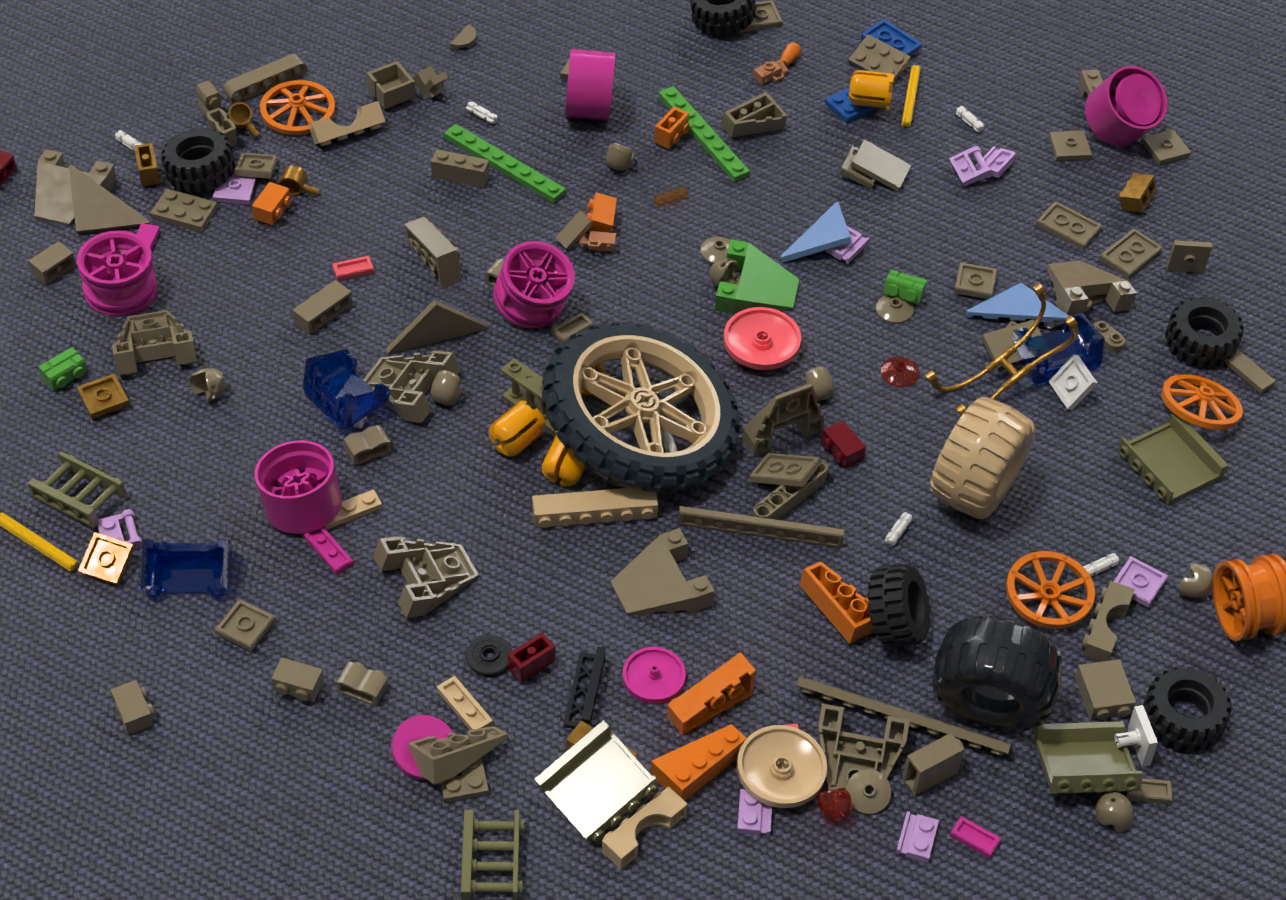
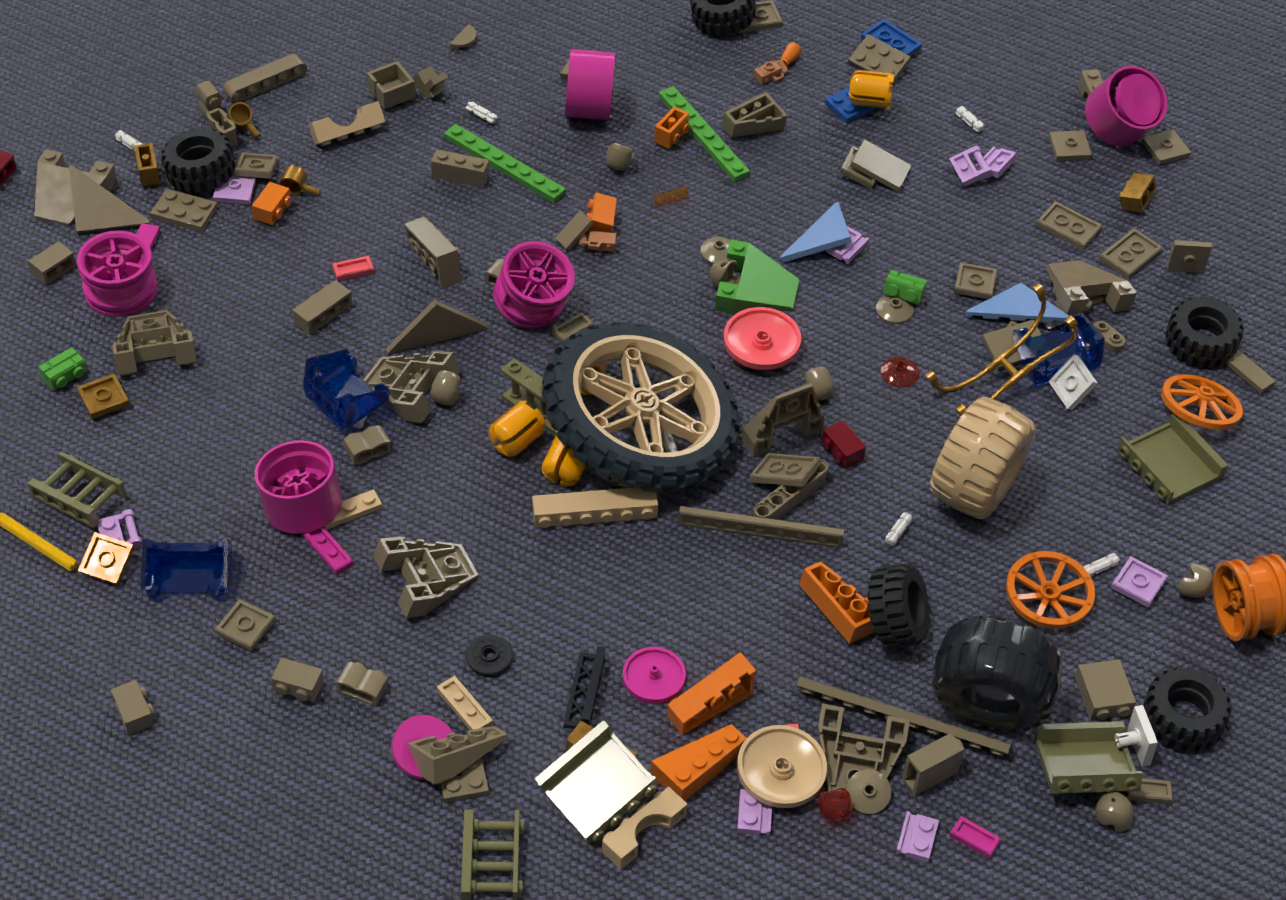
(208, 381): dark tan helmet -> none
(296, 104): orange wheel -> none
(531, 657): dark red brick -> none
(656, 583): dark tan wedge -> none
(911, 95): yellow axle -> none
(1115, 604): dark tan arch -> none

